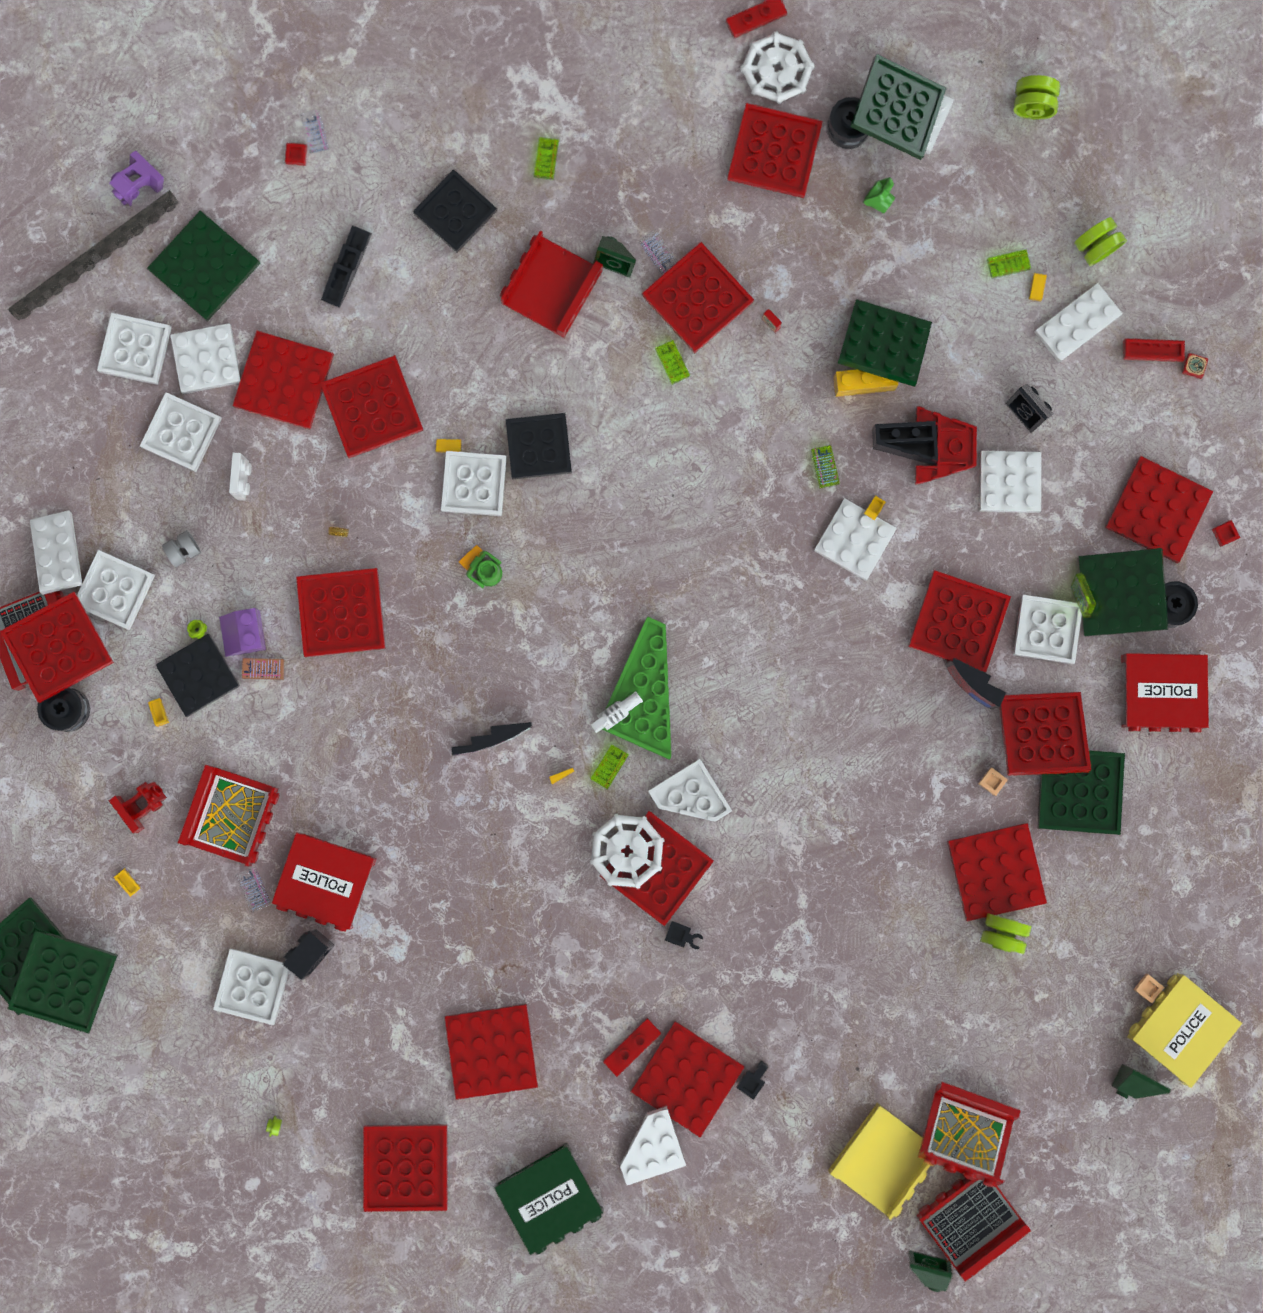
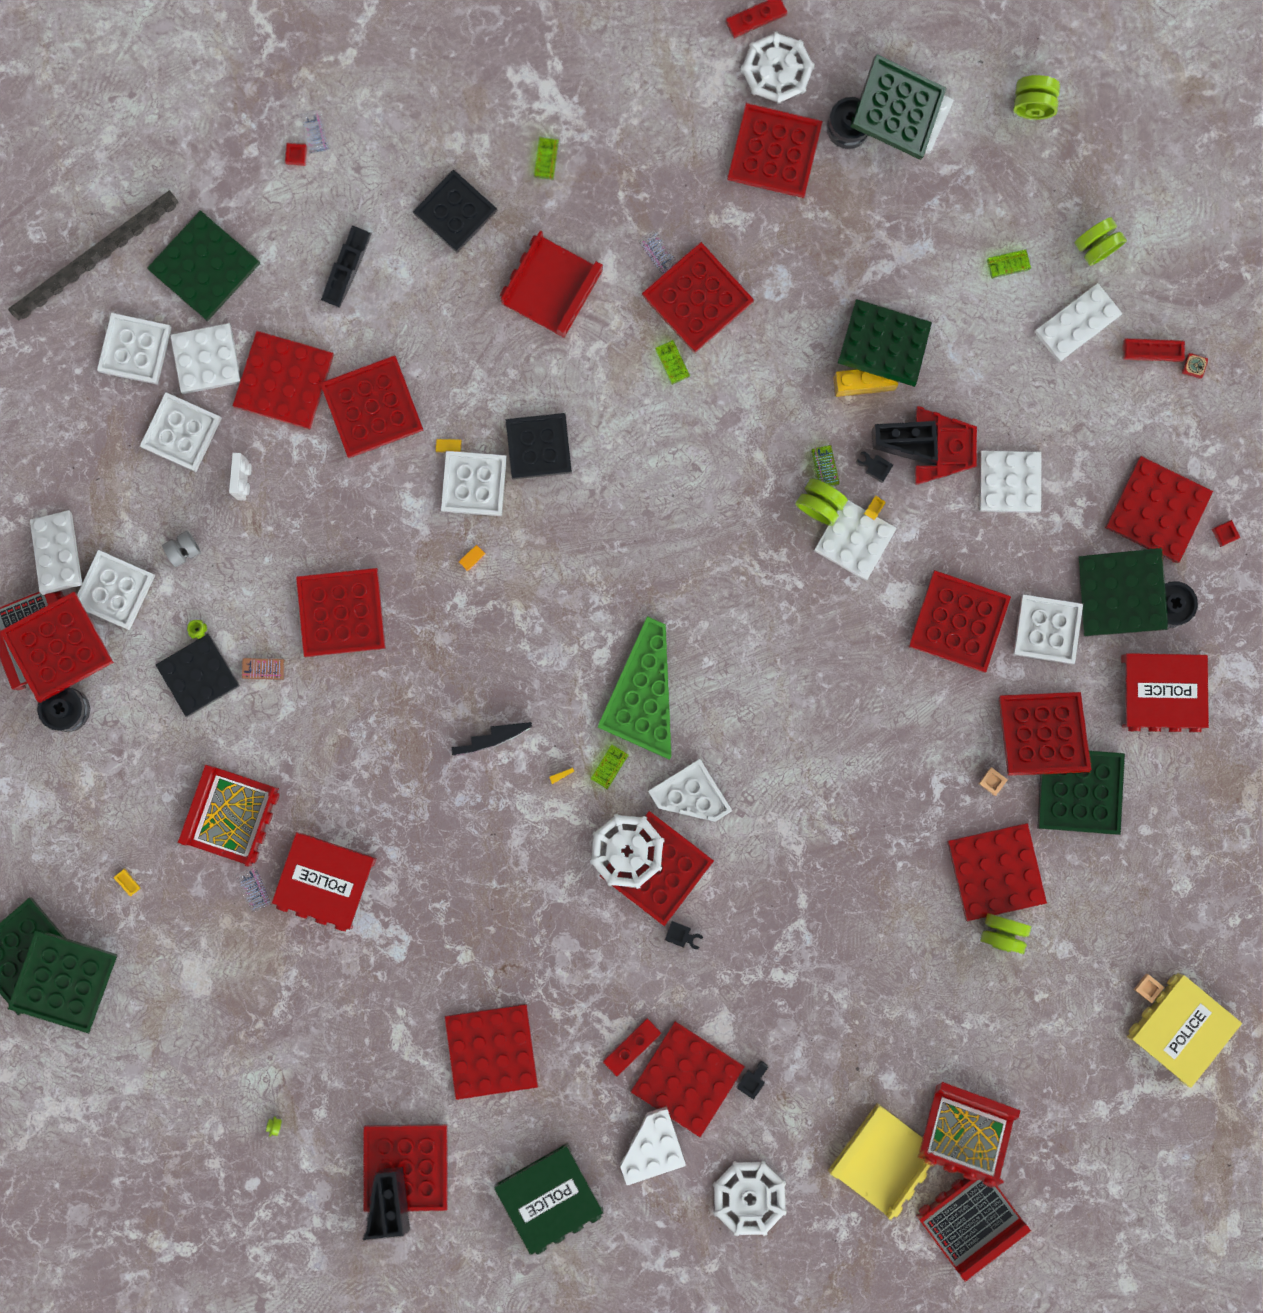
(126, 189): medium lavender tile -> none
(131, 812): red tile -> none
(158, 712): yellow piece -> none
(242, 632): medium lavender slope -> none
(251, 987): white plate -> none
(308, 954): black brick -> none
(338, 531): clear yellow tile -> none
(388, 1207): none -> black wedge
(488, 572): bright green piece -> none
(614, 256): dark green slope -> none
(616, 712): white hinge -> none
(759, 1206): none -> white plate
(771, 320): red tile -> none
(821, 502): none -> lime wheel
(877, 467): none -> black plate
(880, 196): bright green piece -> none
(931, 1270): dark green slope -> none
(975, 683): black slope -> none
(1029, 407): black slope -> none
(1037, 287): yellow piece -> none
(1083, 595): clear neon green tile -> none
(1135, 1084): dark green slope -> none

